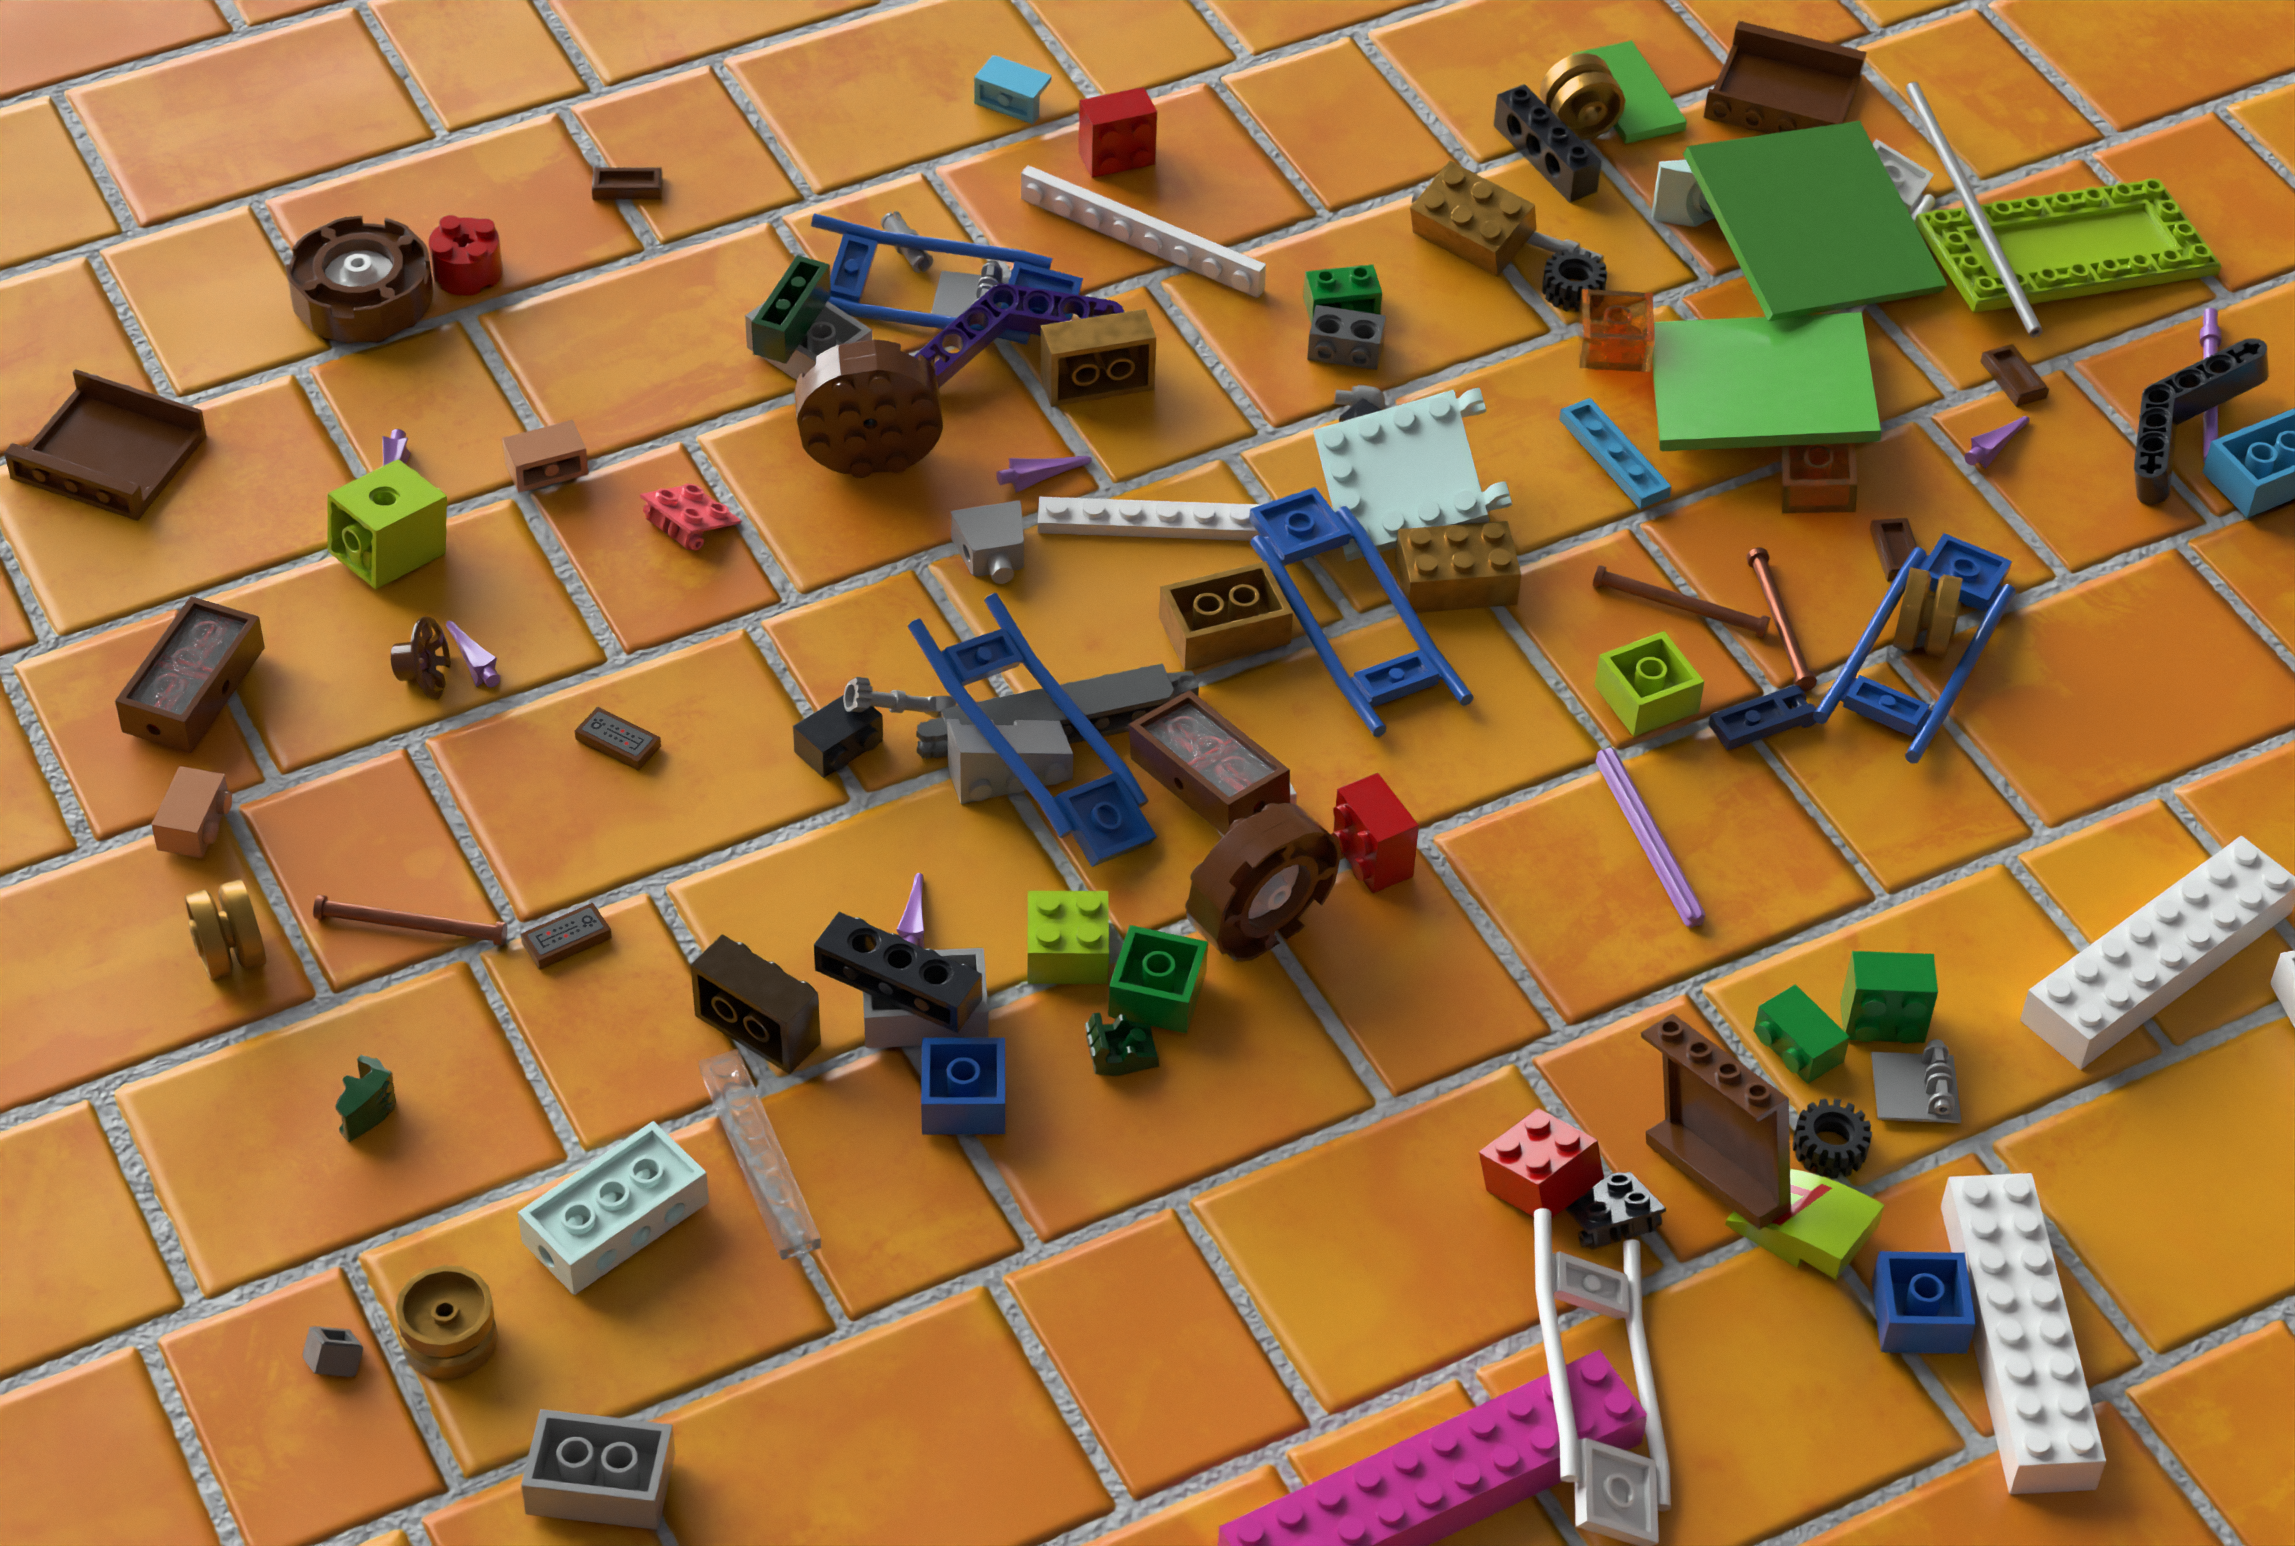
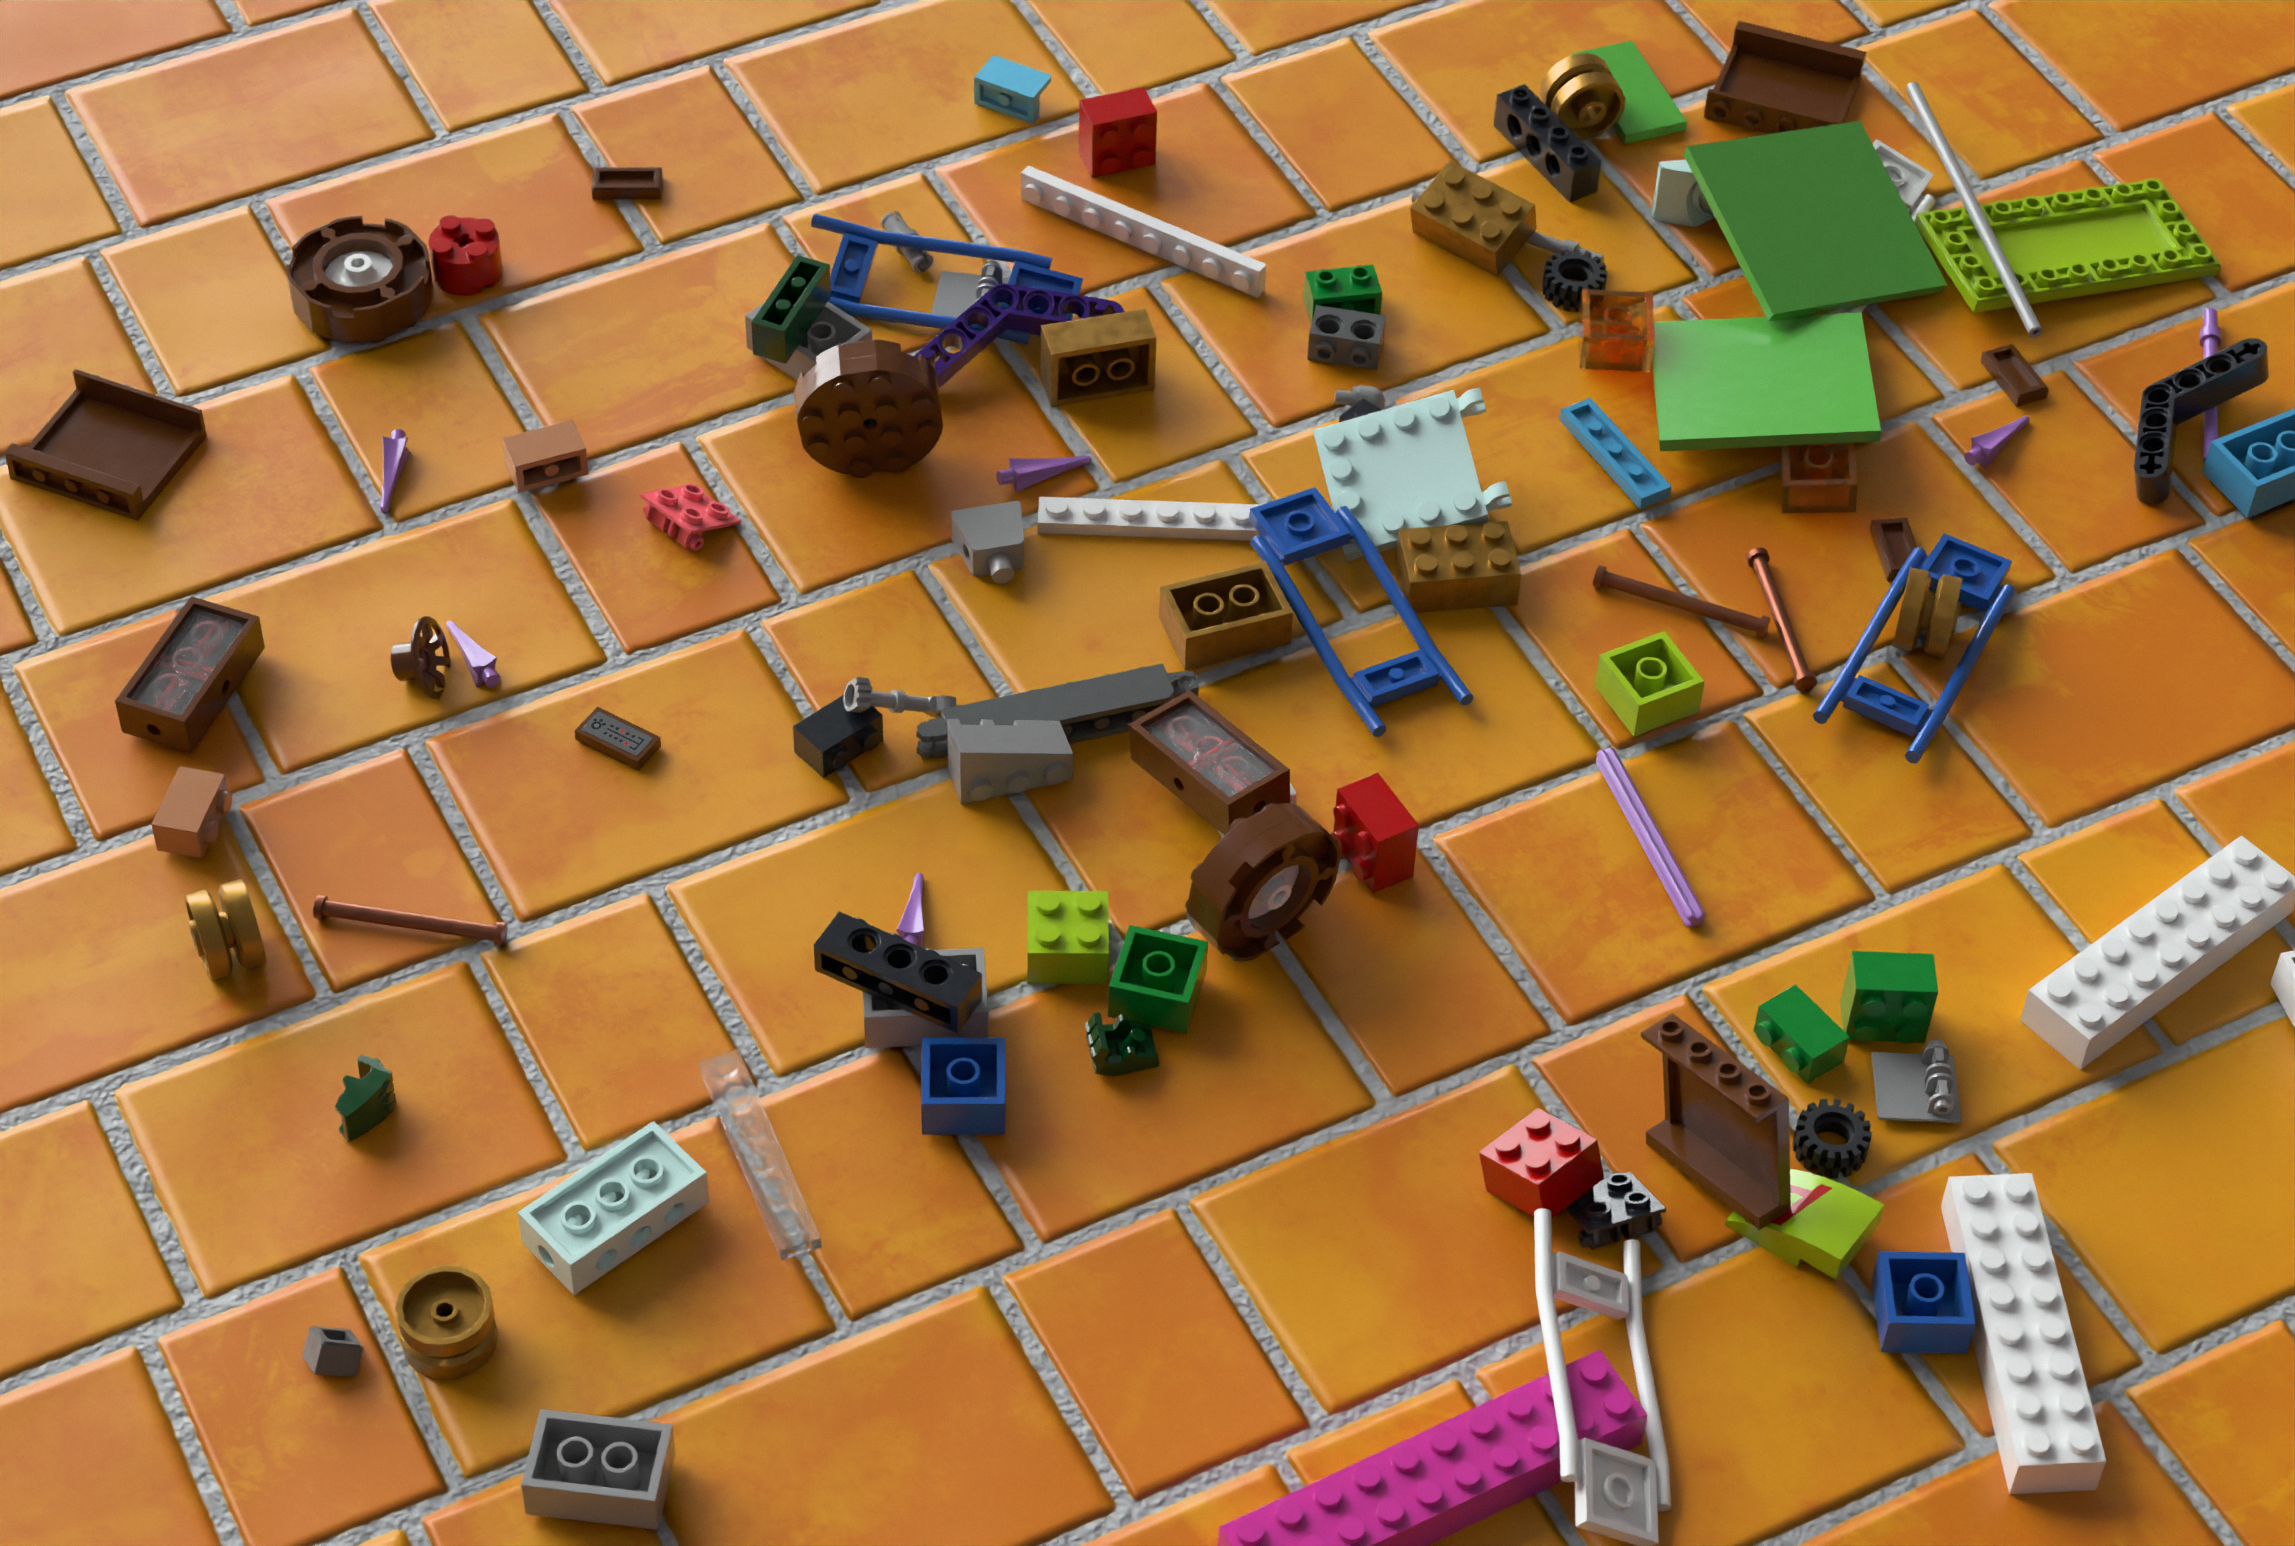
(386, 523): lime brick -> none
(566, 935): tile -> none
(756, 1003): dark brown brick -> none
(1098, 814): blue plate -> none
(1762, 717): dark blue plate -> none

